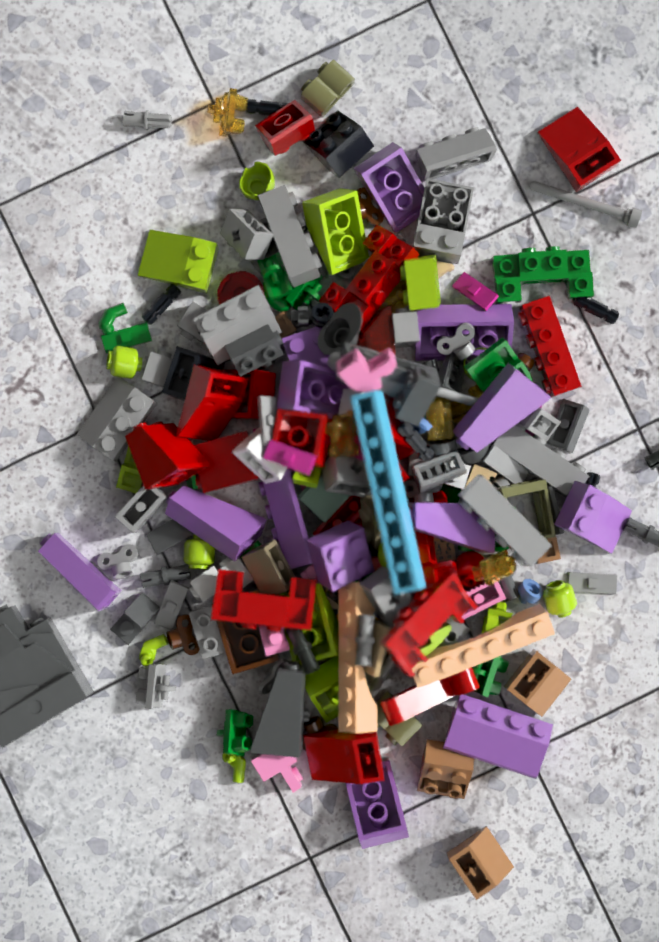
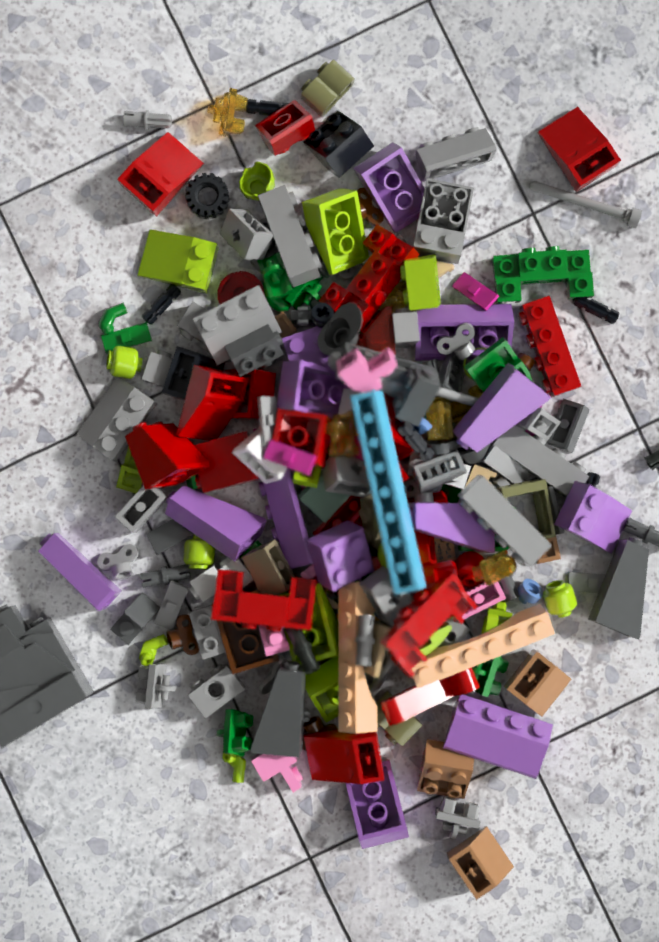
(160, 173): none -> red slope
(197, 185): none -> black tyre
(205, 700): none -> light grey brick
(447, 813): none -> light grey hips
(623, 590): none -> dark grey slope

